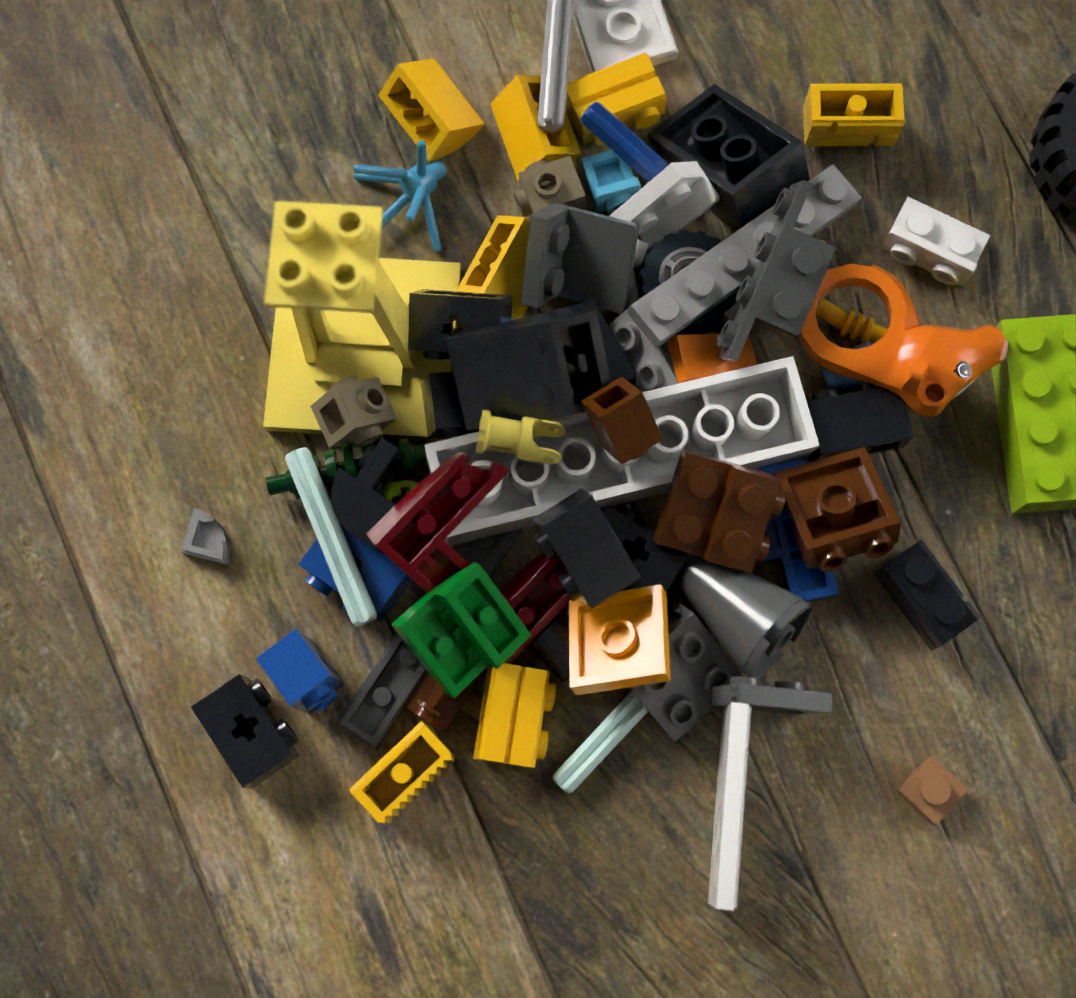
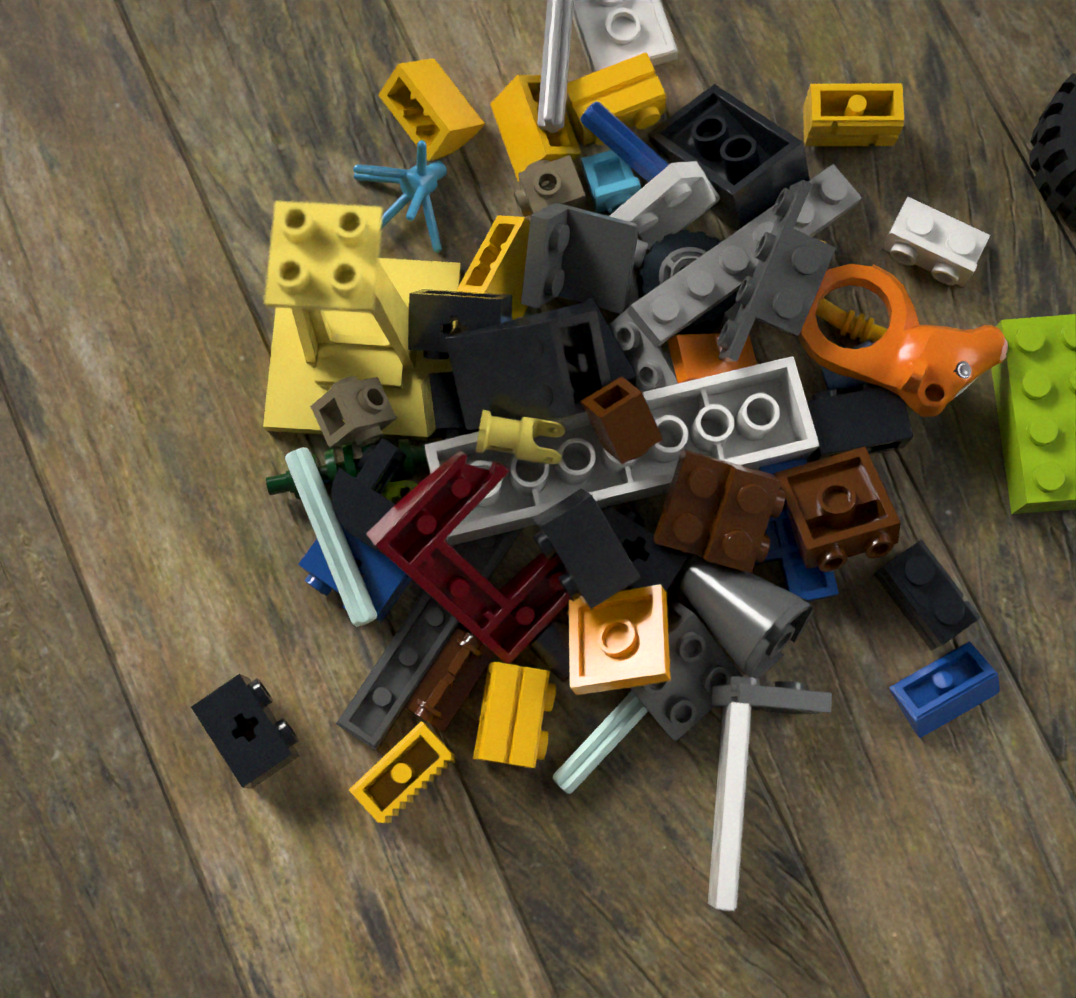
(206, 539): light grey tile -> none
(301, 672): blue brick -> none
(461, 629): green slope -> none
(932, 790): medium nougat plate -> none
(945, 689): none -> blue slope

